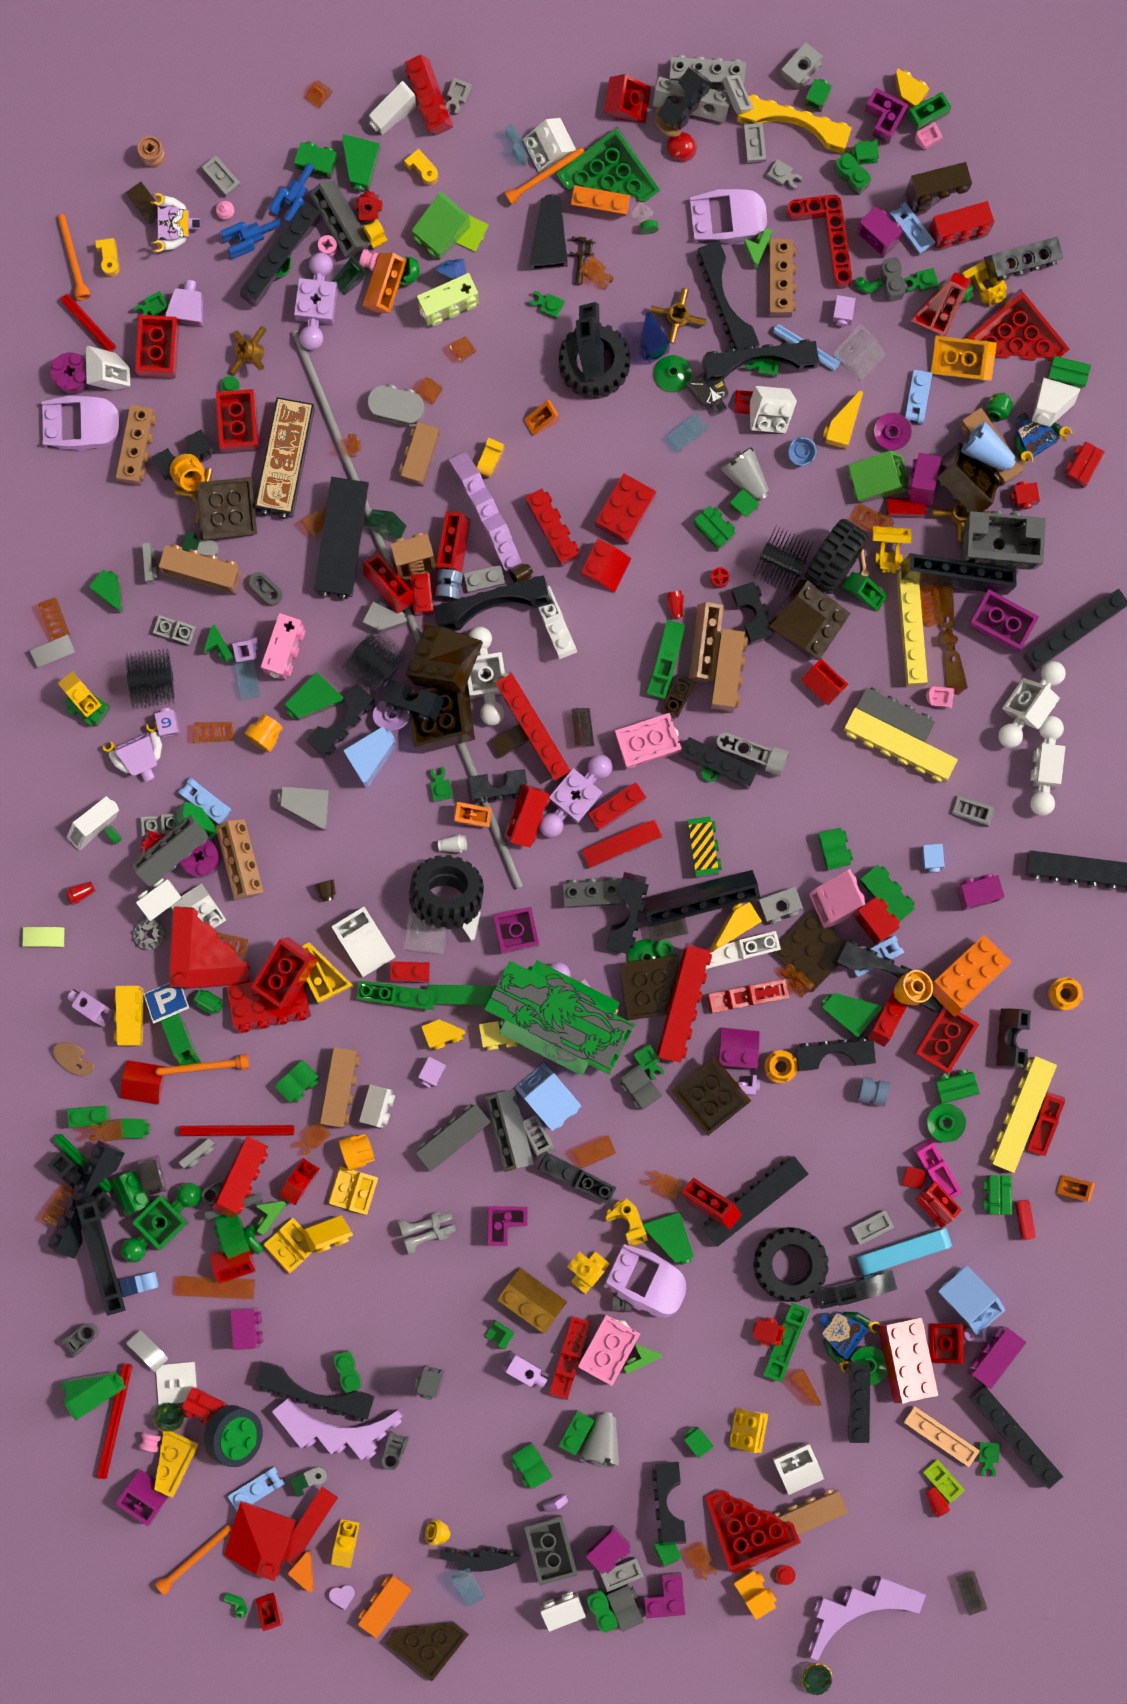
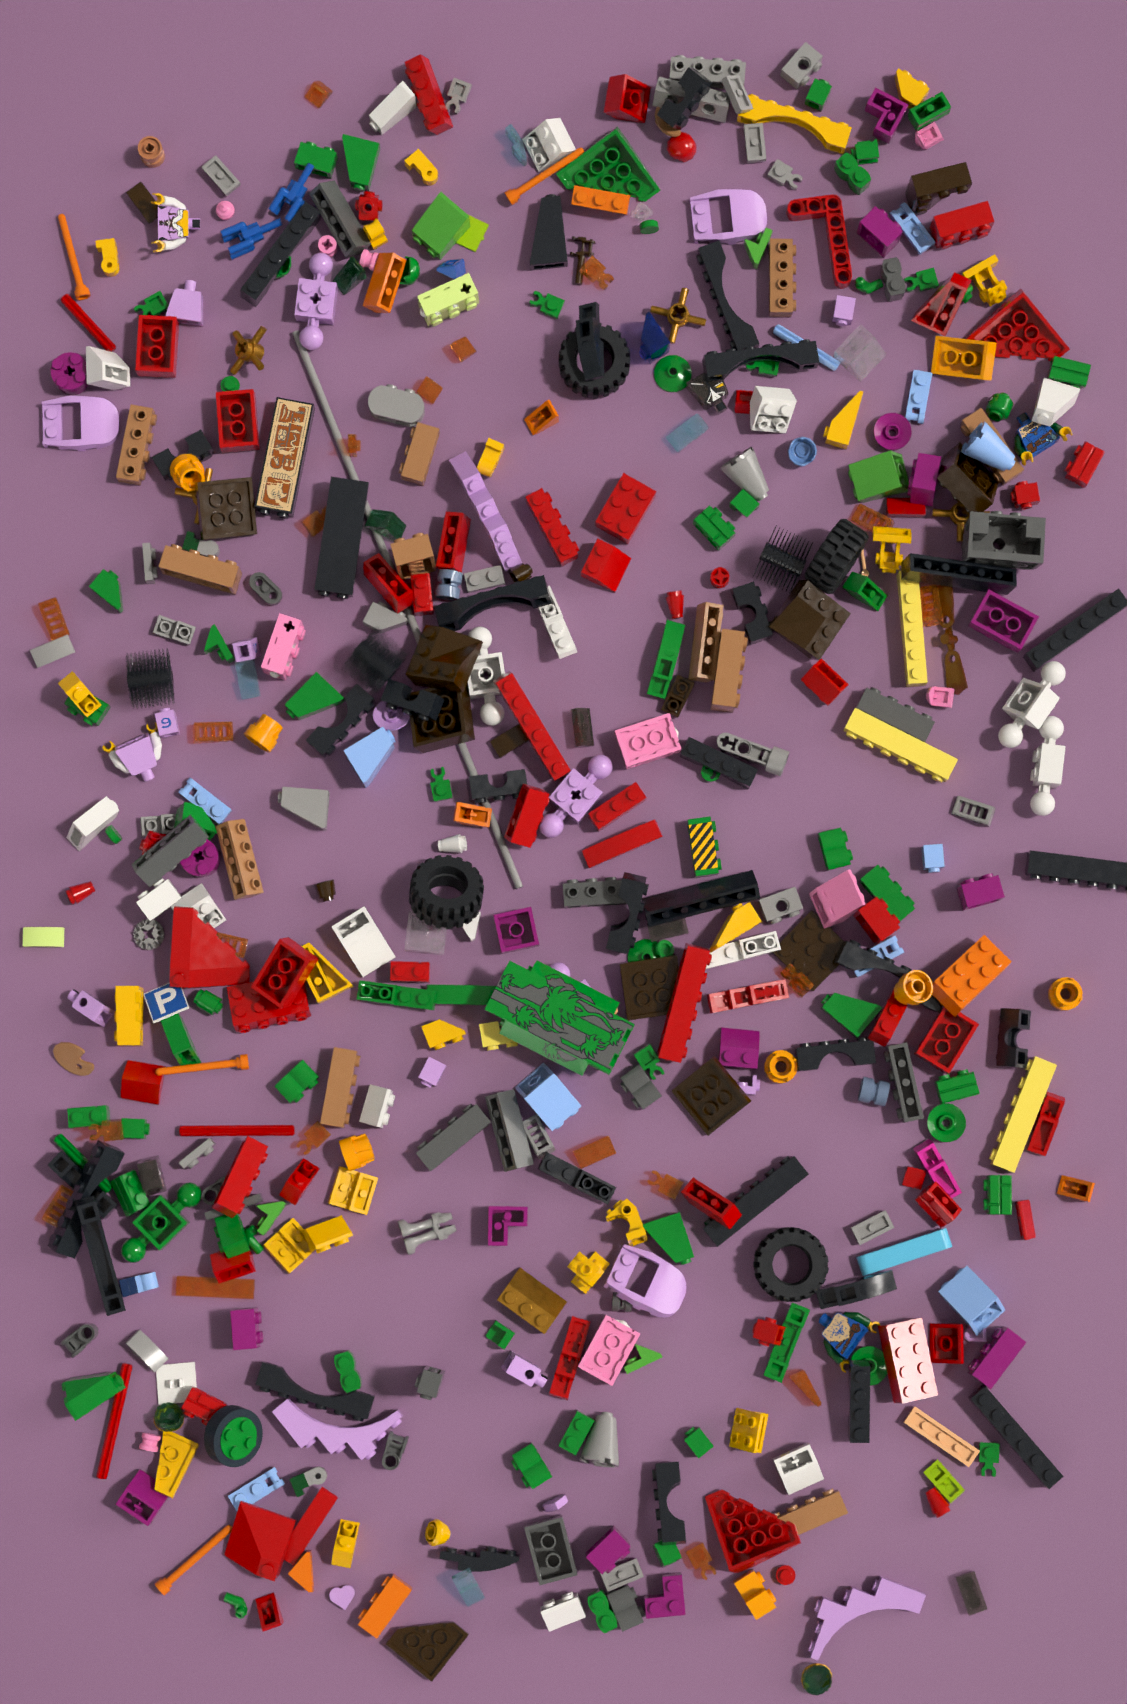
(904, 1082): none -> dark grey brick
(1050, 253): black brick -> none

